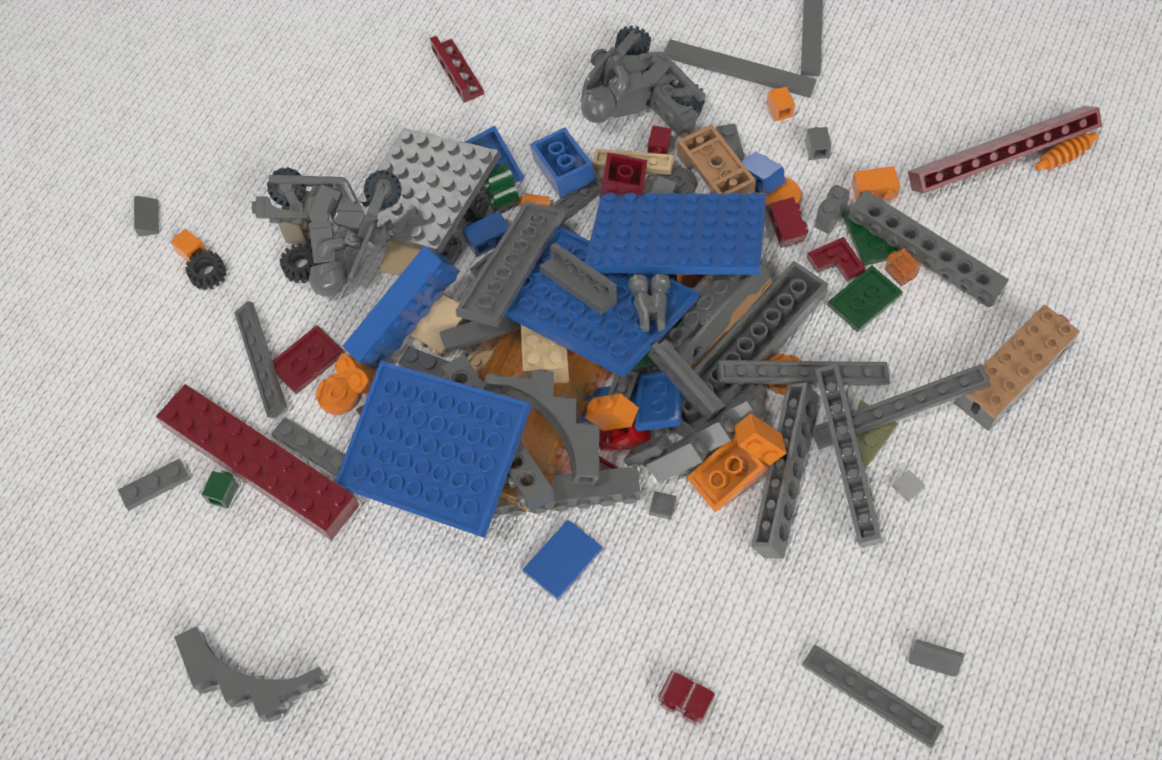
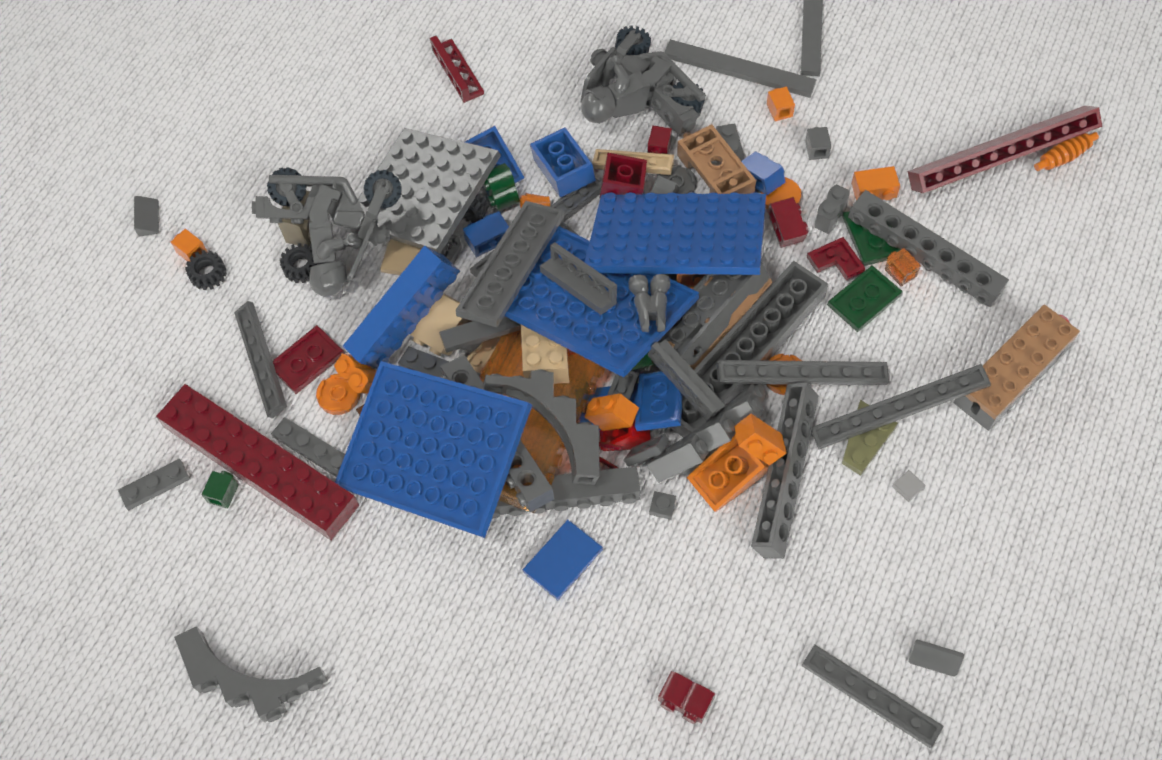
(849, 456): dark grey brick -> none

